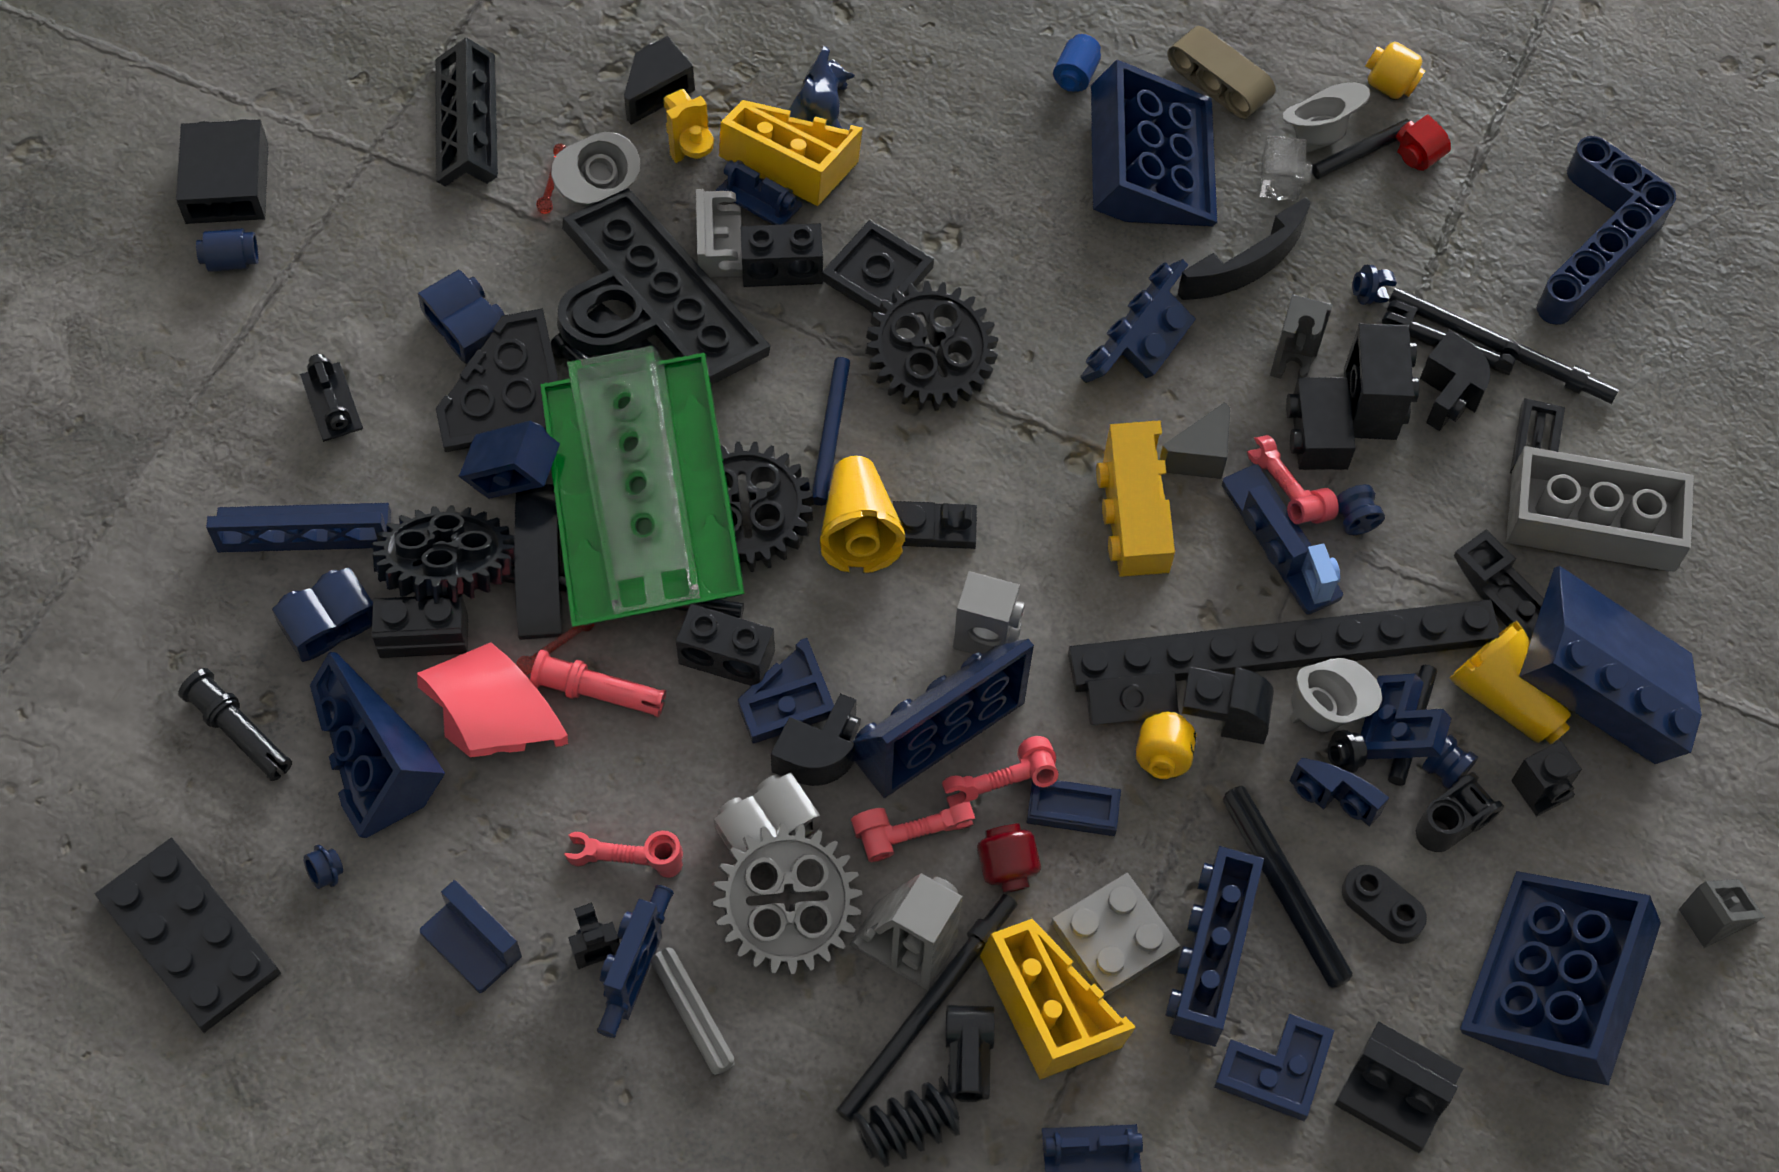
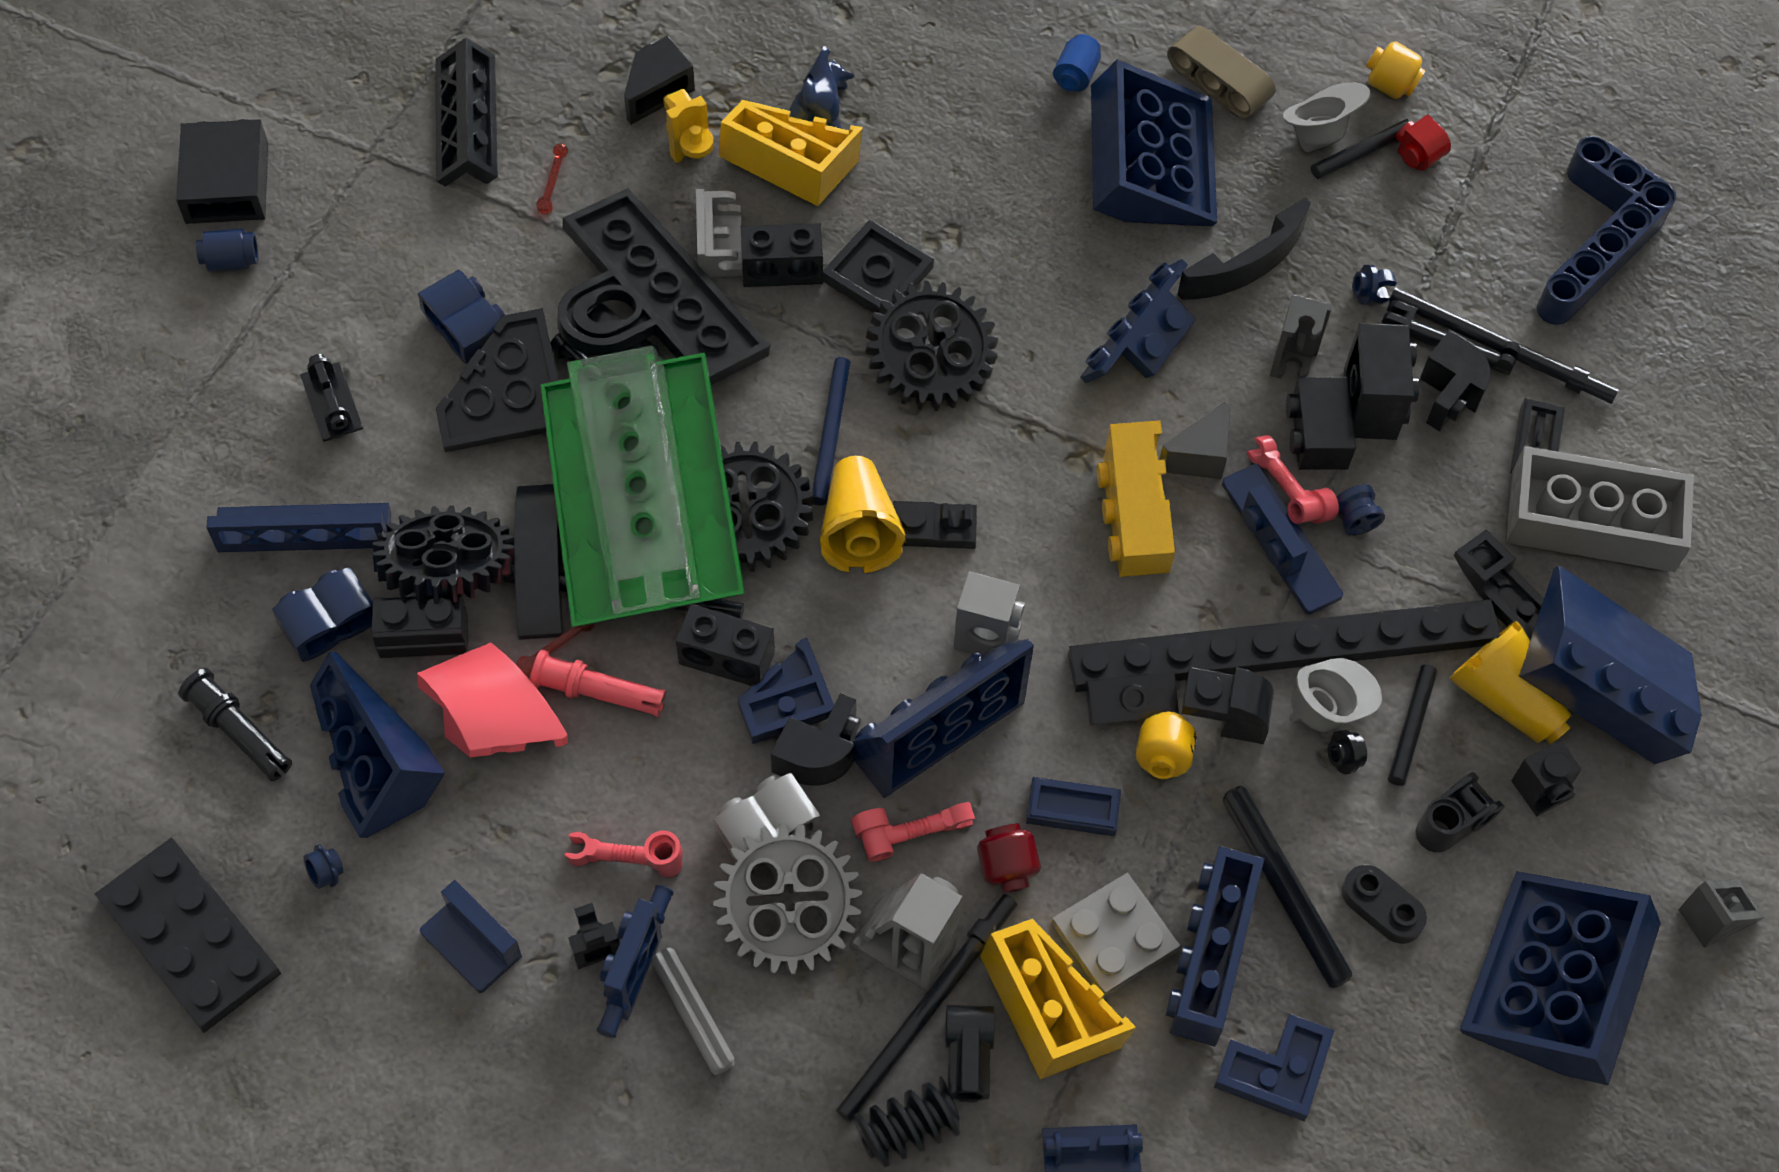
(509, 459): dark blue brick -> none
(595, 168): light grey piece -> none
(759, 196): dark blue hinge -> none
(1036, 762): coral brick -> none
(1284, 168): clear brick -> none
(1320, 573): light blue plate -> none
(1324, 782): dark blue slope -> none
(1399, 728): dark blue plate -> none
(1399, 1087): black bracket -> none
(1452, 763): dark blue wheel -> none

